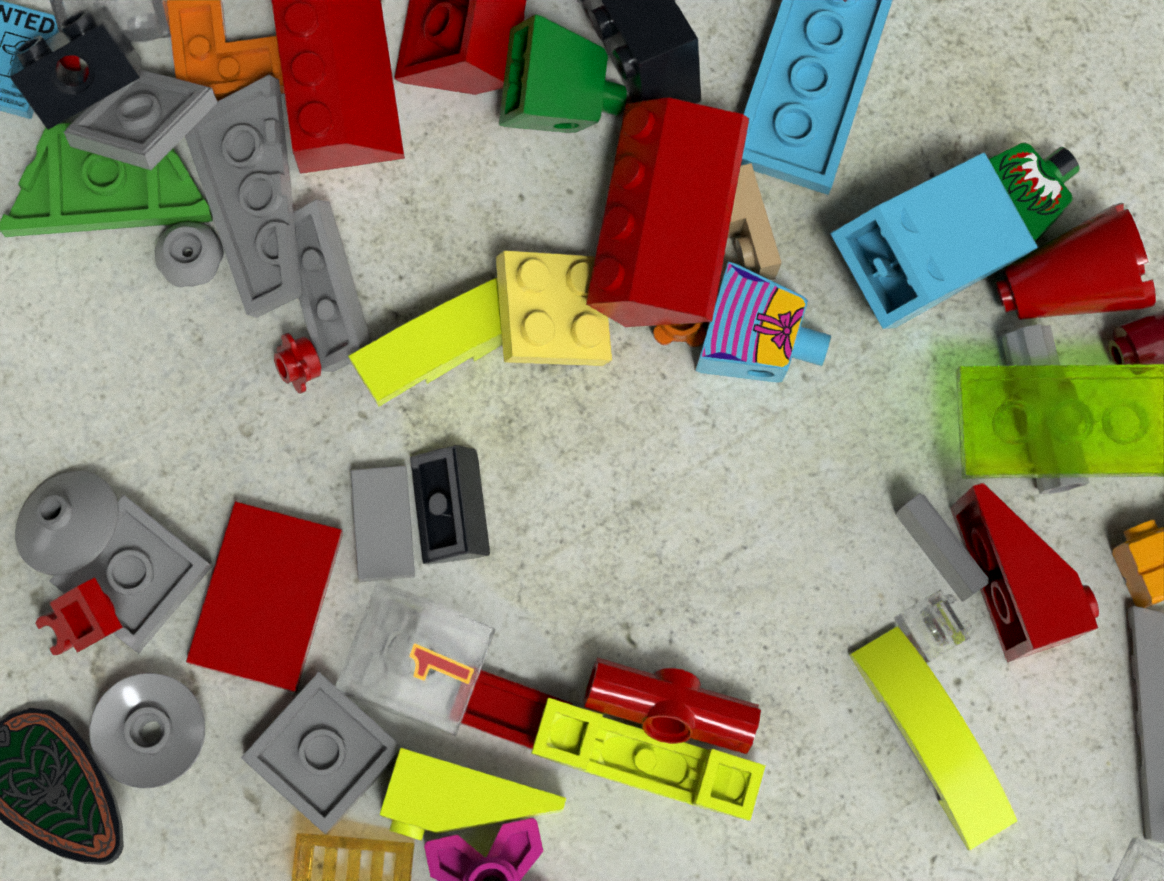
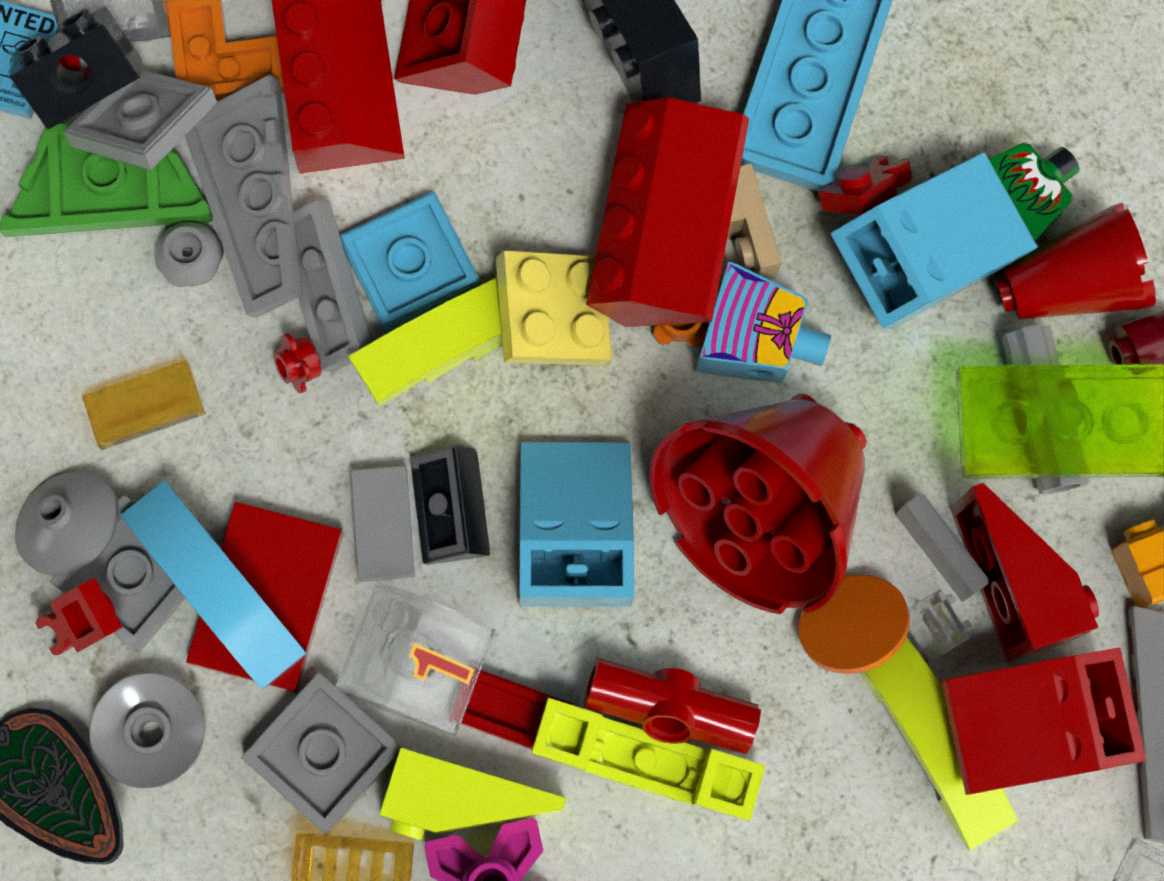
(143, 405): none -> clear yellow tile
(213, 585): none -> medium azure slope
(409, 261): none -> medium azure tile
(556, 80): green torso -> none
(576, 525): none -> medium azure slope
(764, 500): none -> red cone
(857, 626): none -> orange piece
(864, 188): none -> red plate
(1043, 721): none -> red slope

